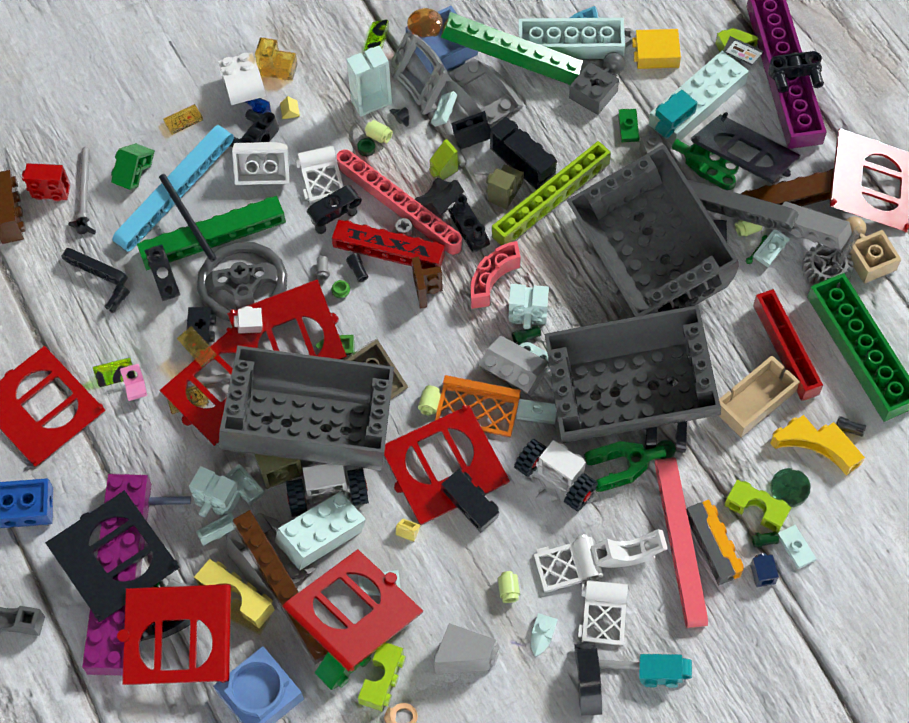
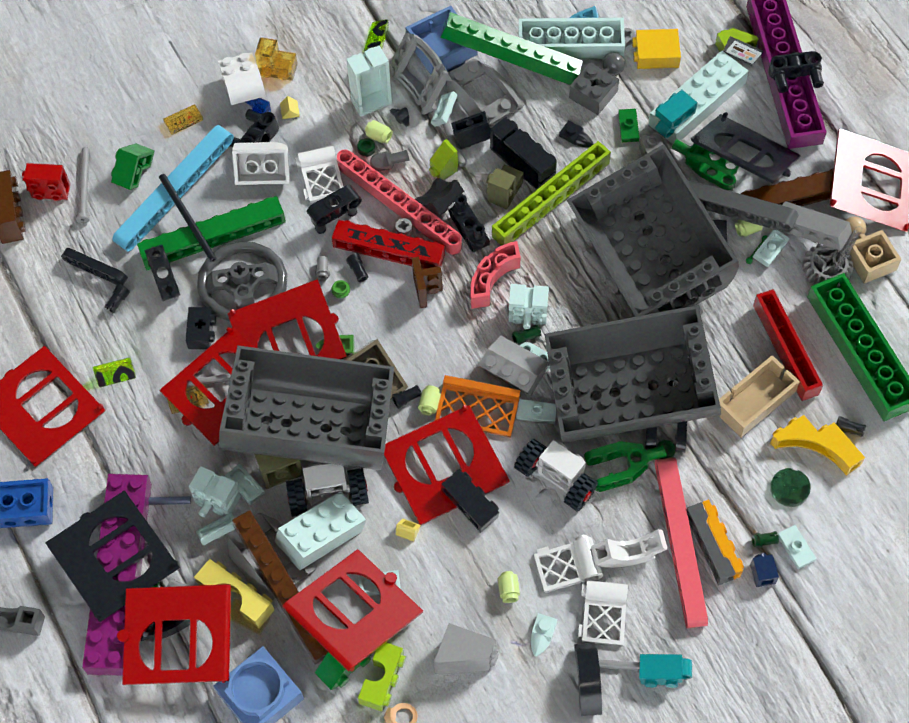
(81, 226): black piece -> none
(134, 387): bright pink bracket -> none
(196, 346): clear yellow tile -> none
(248, 320): white brick -> none
(386, 160): none -> dark grey arm
(401, 398): none -> black pin
(425, 22): clear orange dish -> none
(575, 134): none -> black plate
(745, 495): lime arch -> none

